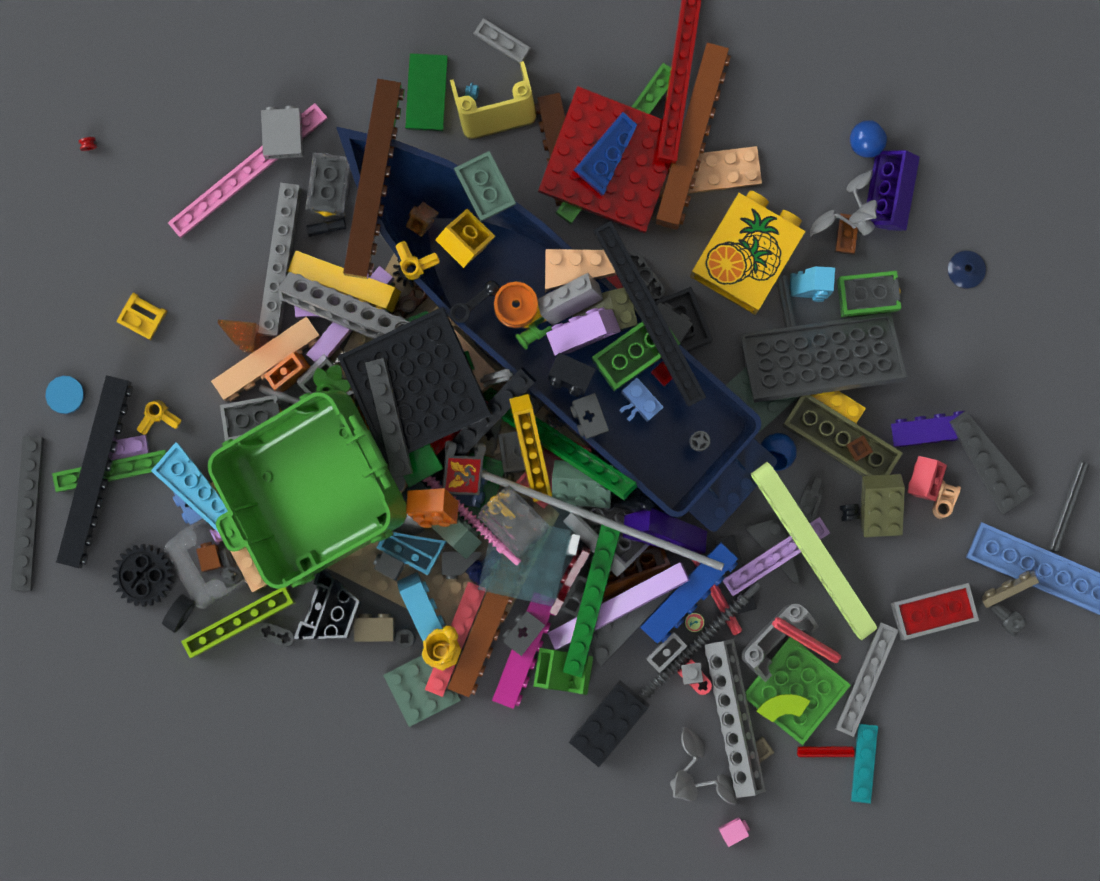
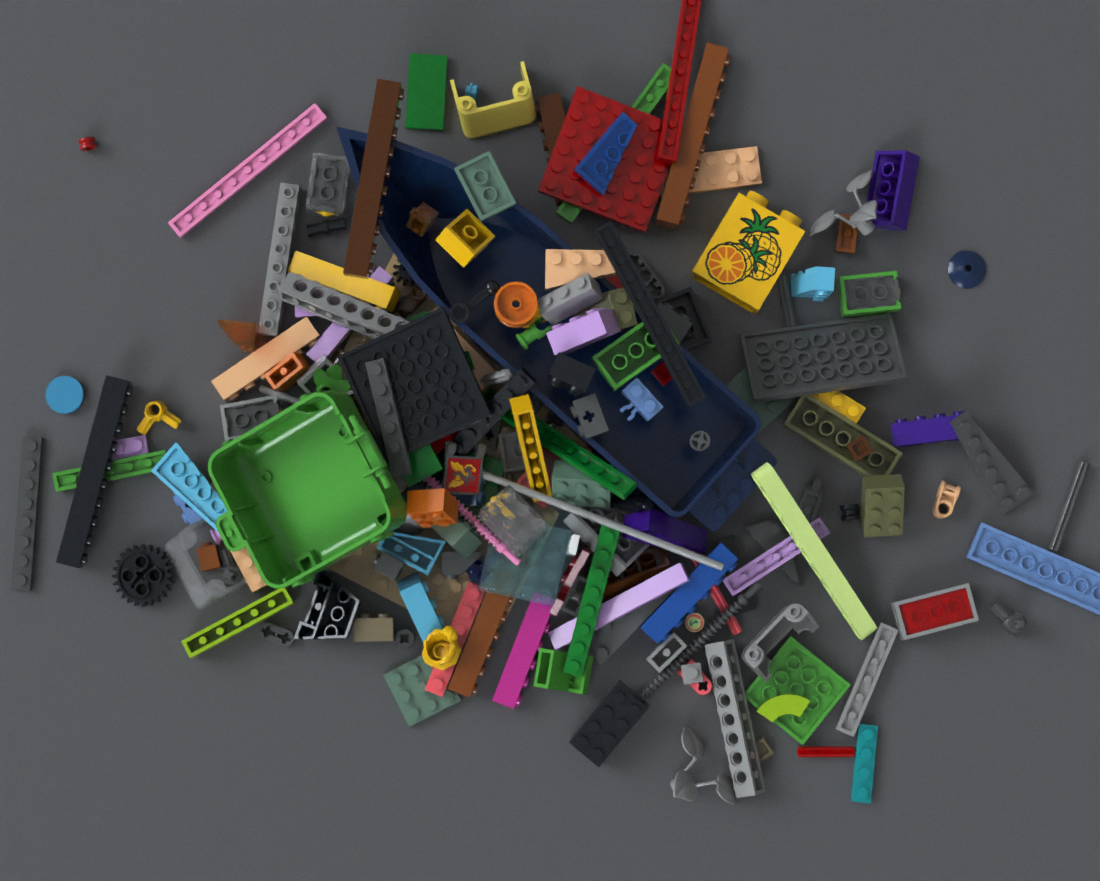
(138, 322): yellow plate -> none
(178, 613): black tyre -> none
(282, 132): light grey brick -> none
(408, 260): yellow axle -> none
(501, 41): light grey tile -> none
(521, 644): dark grey brick -> none
(734, 831): bright pink brick -> none
(782, 448): blue helmet -> none
(806, 640): coral axle -> none
(868, 139): blue helmet -> none
(927, 478): coral brick -> none
(1009, 588): dark tan plate -> none

